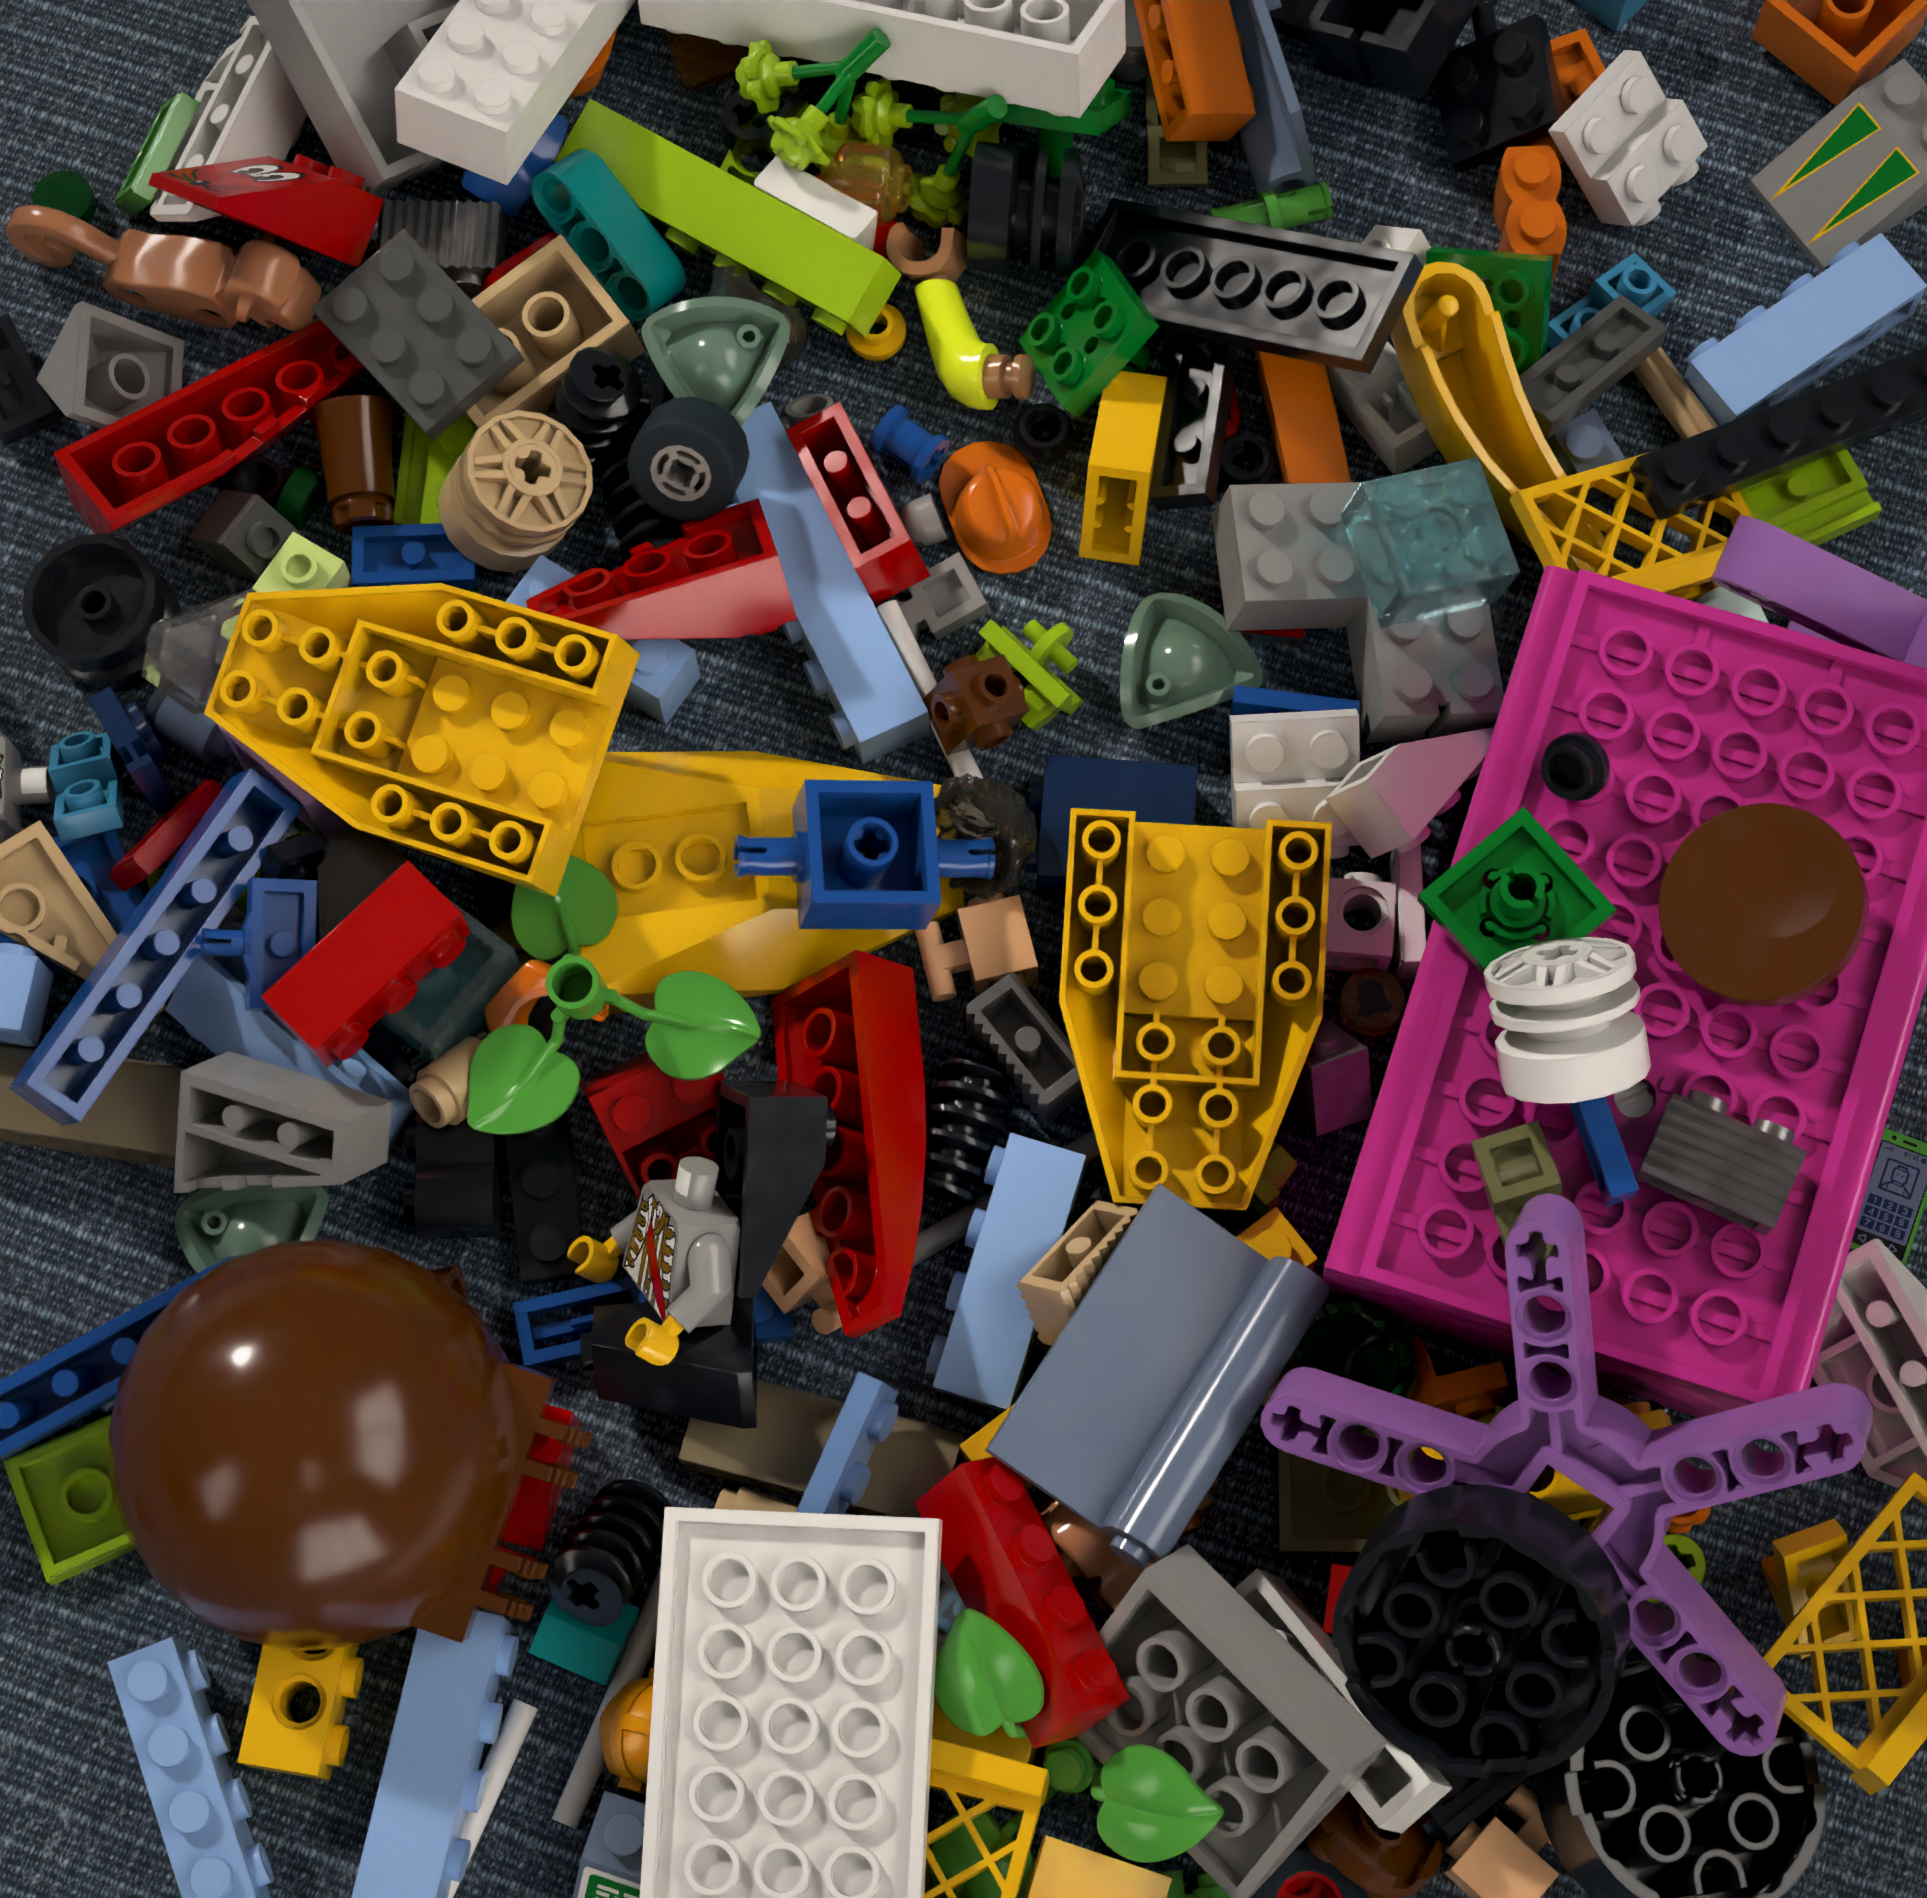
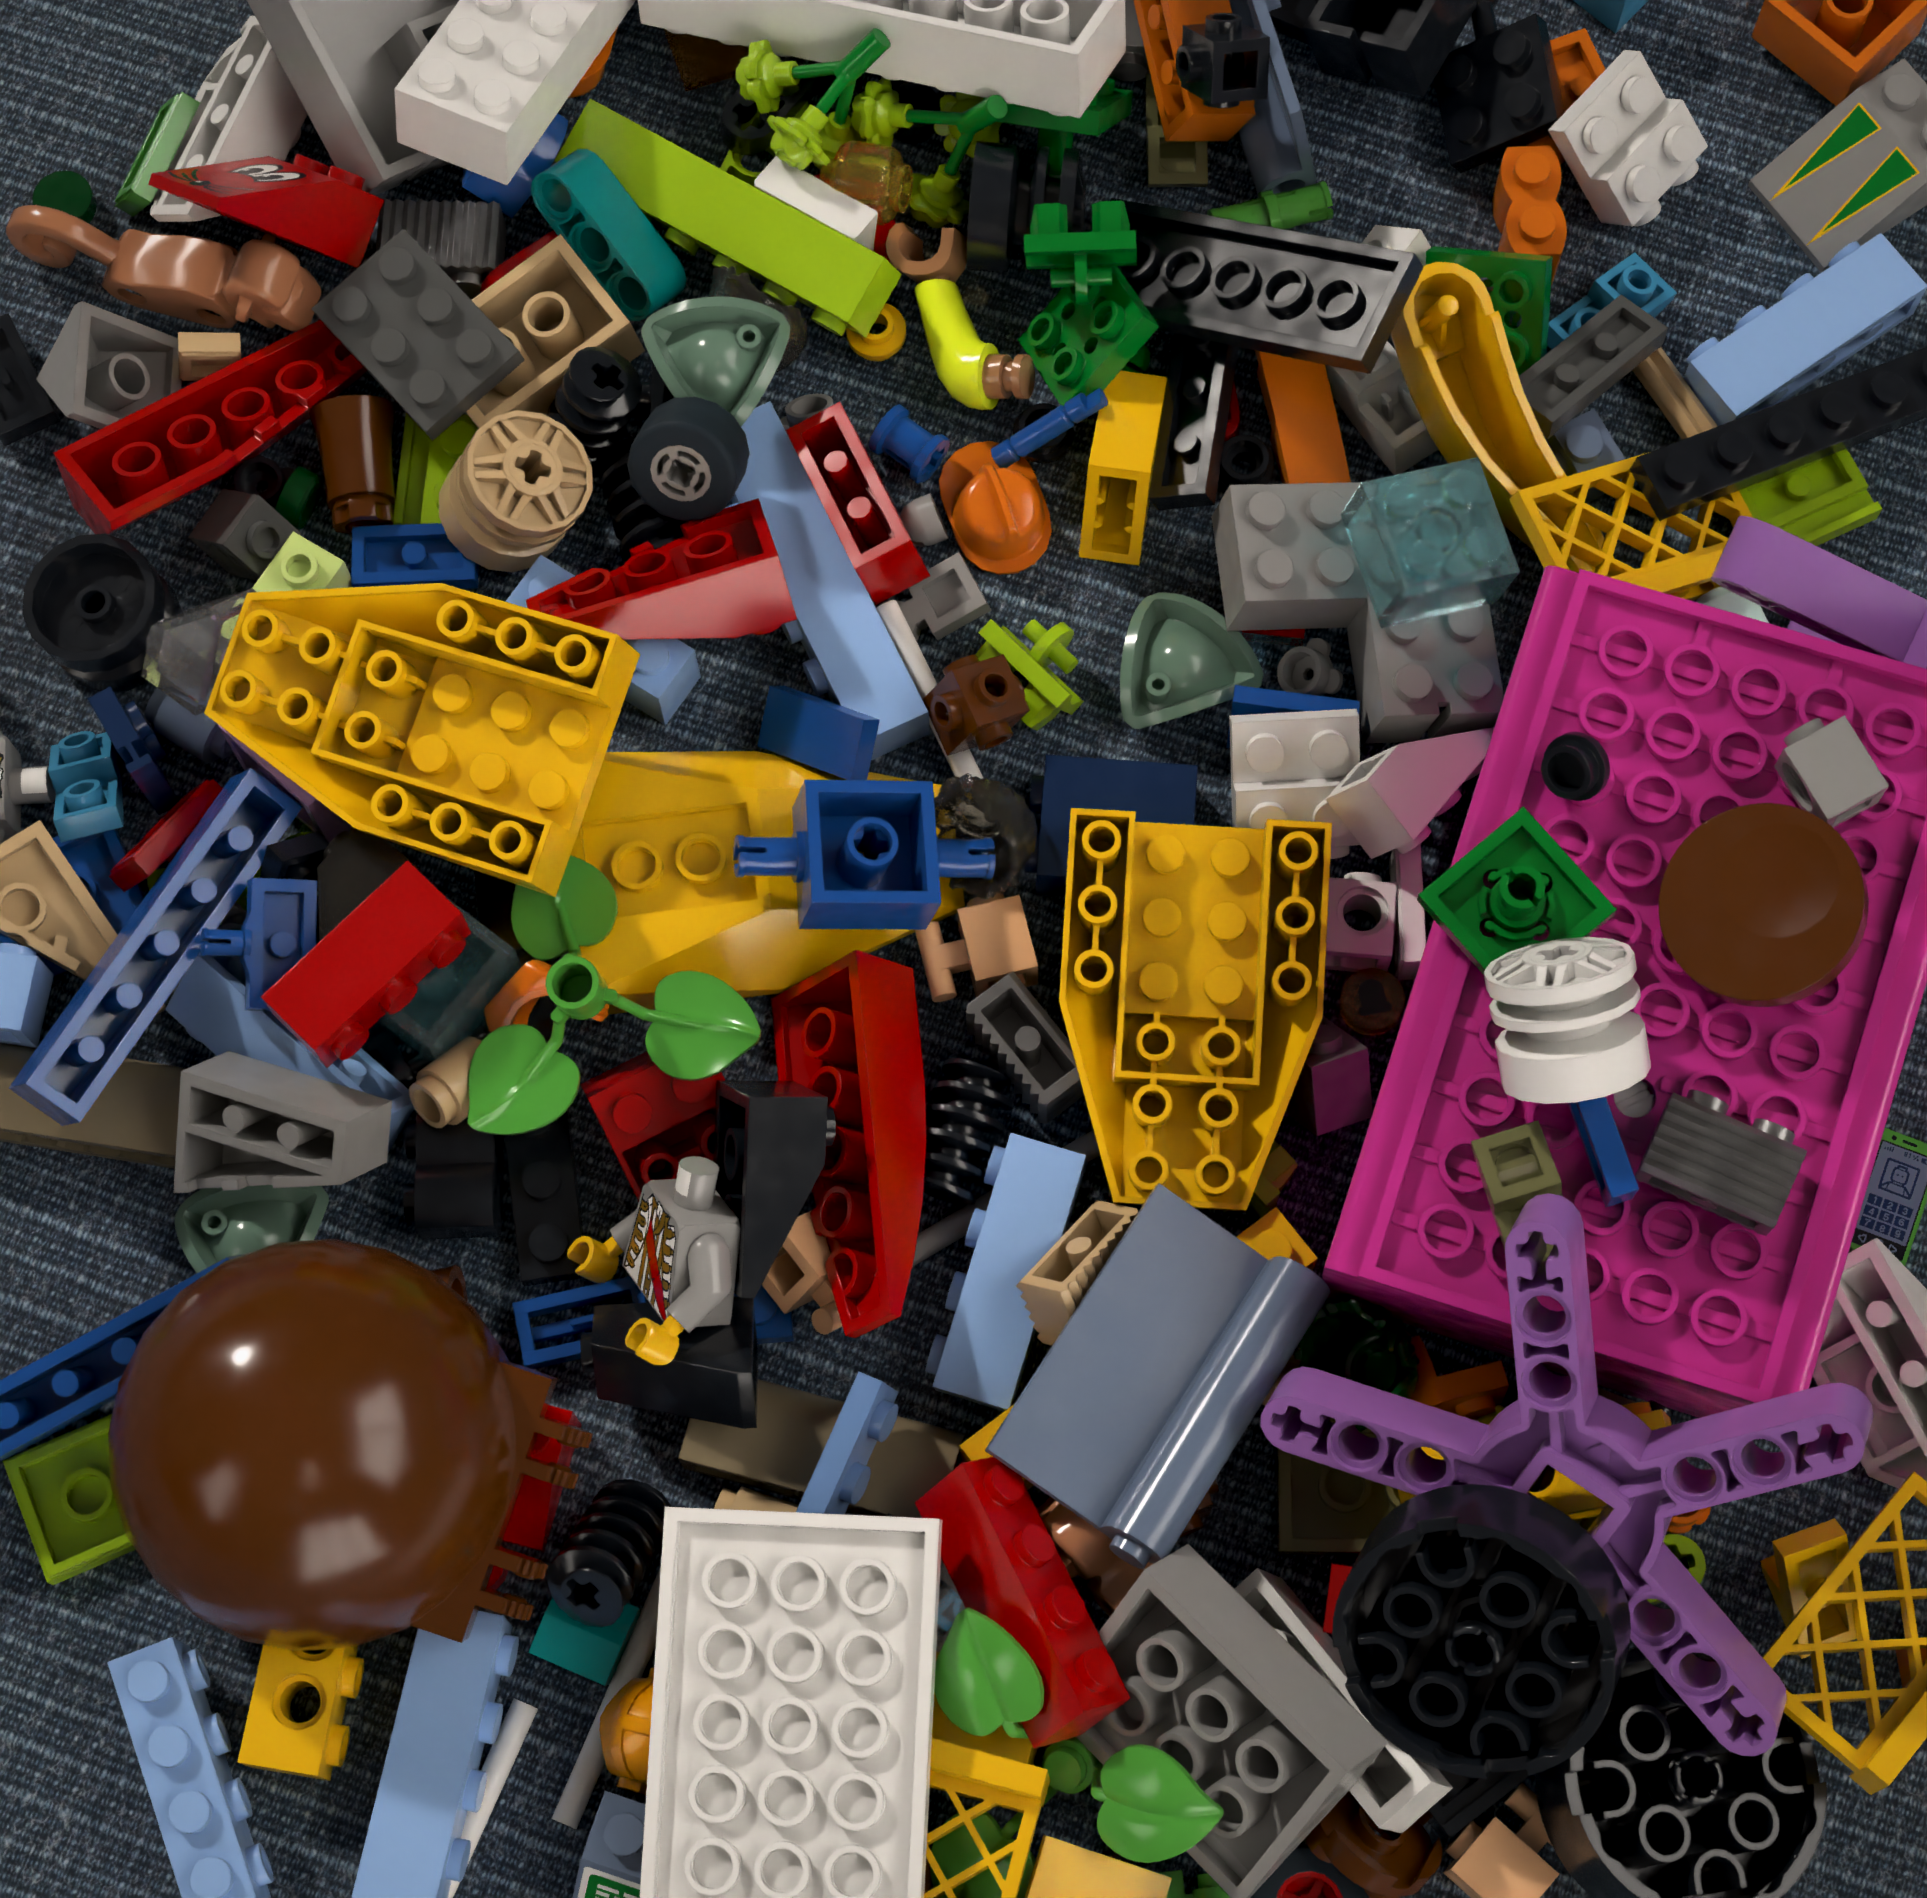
(206, 353): none -> tan tile
(818, 733): none -> blue tile
(1048, 427): none -> blue wheel
(1053, 247): none -> green hips
(1224, 61): none -> black brick
(1297, 662): none -> light grey plate
(1830, 771): none -> light grey brick

